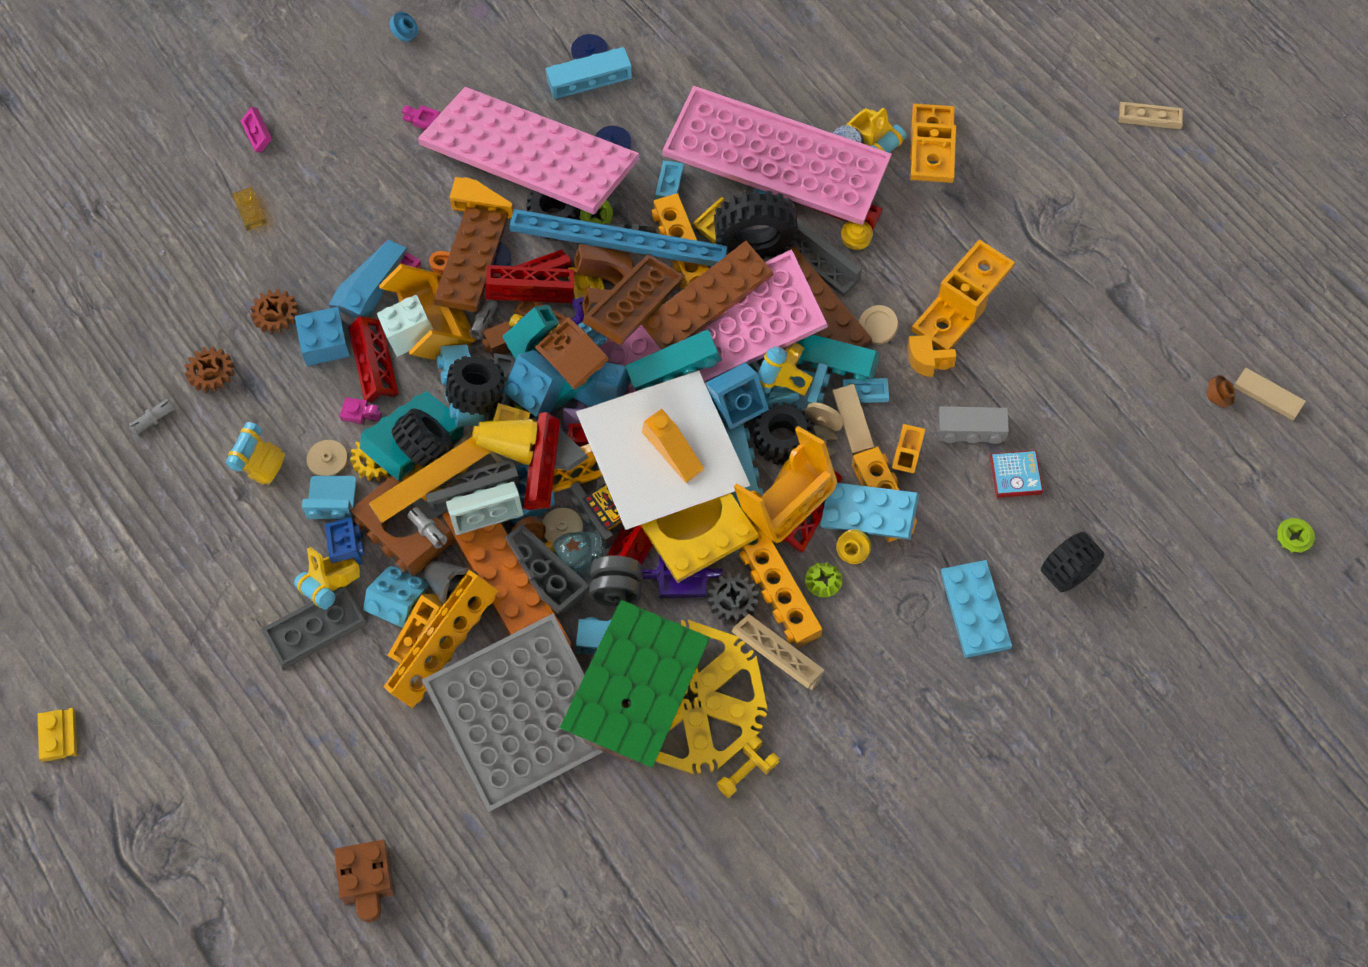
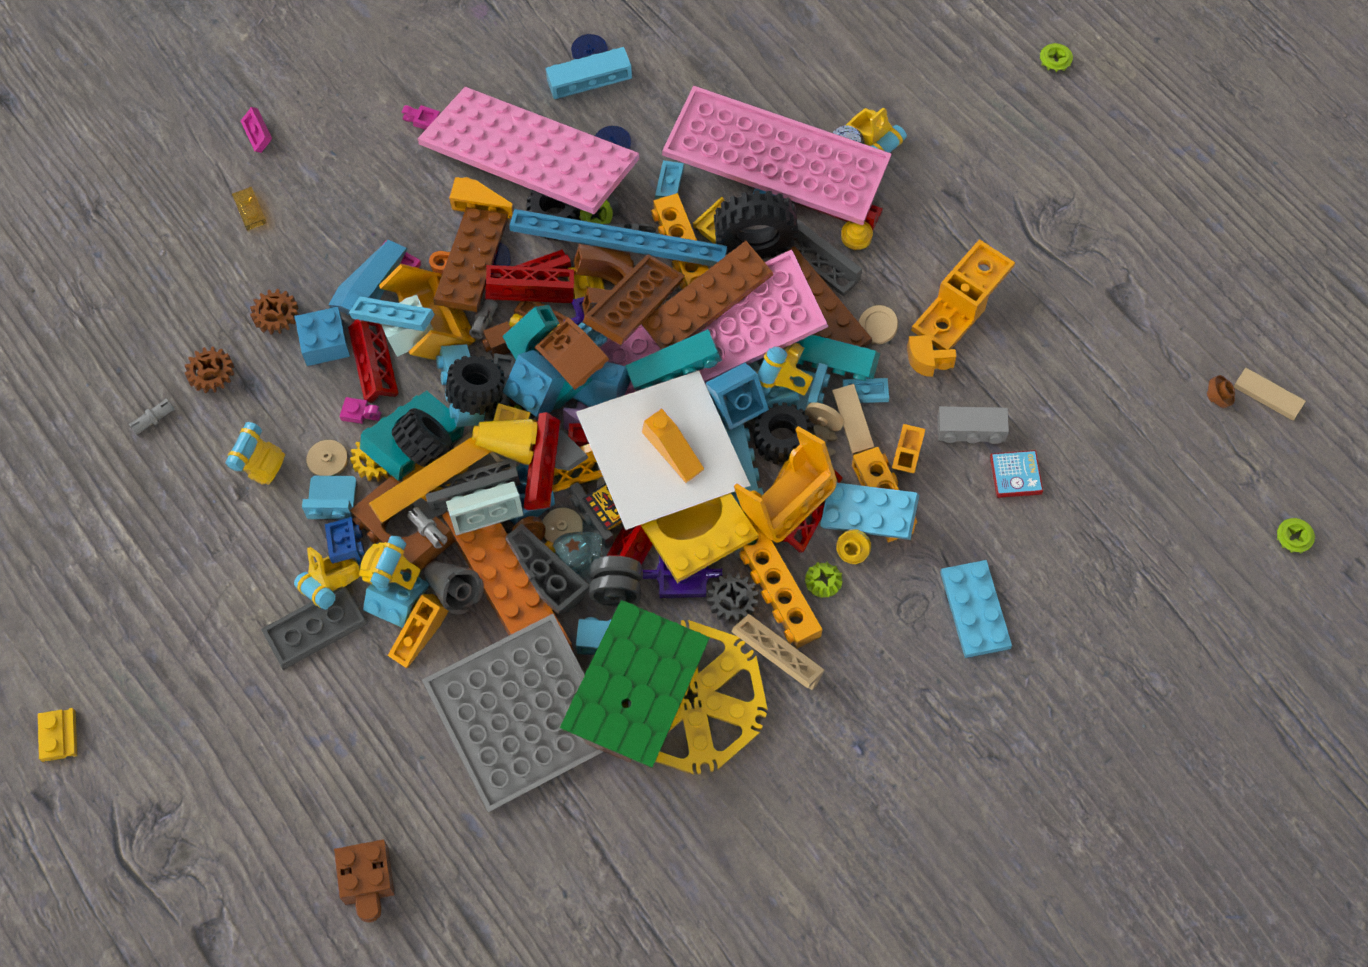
(384, 563): none -> yellow piece
(391, 313): none -> medium azure plate
(403, 26): dark azure plate -> none
(440, 626): light orange brick -> none
(728, 785): yellow bar -> none
(932, 143): light orange bracket -> none
(1063, 54): none -> lime gear
(1072, 562): black tyre -> none
(1151, 115): tan tile -> none

